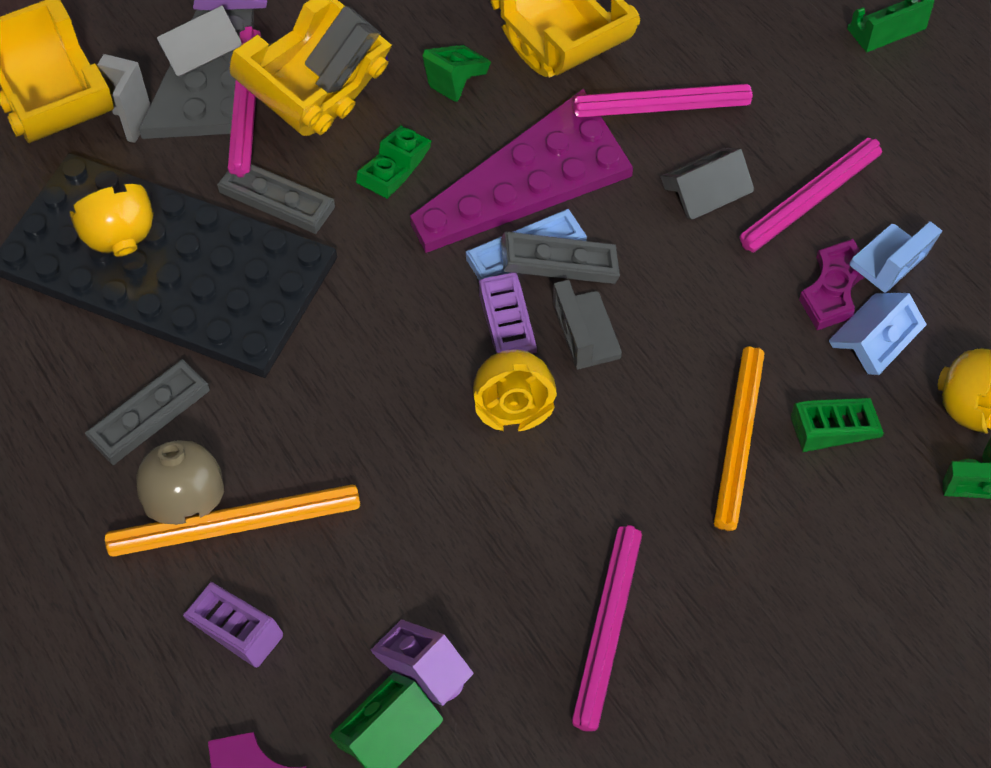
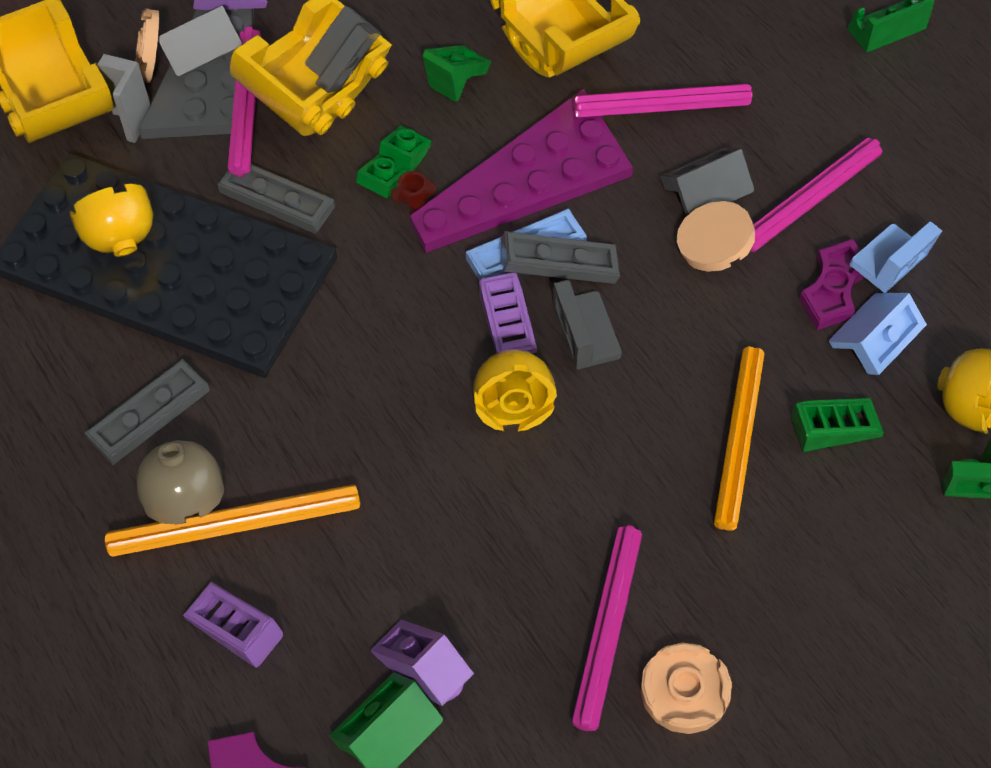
(147, 43): none -> light nougat tile
(411, 182): none -> clear red plate
(685, 688): none -> light nougat tile
(716, 236): none -> light nougat tile

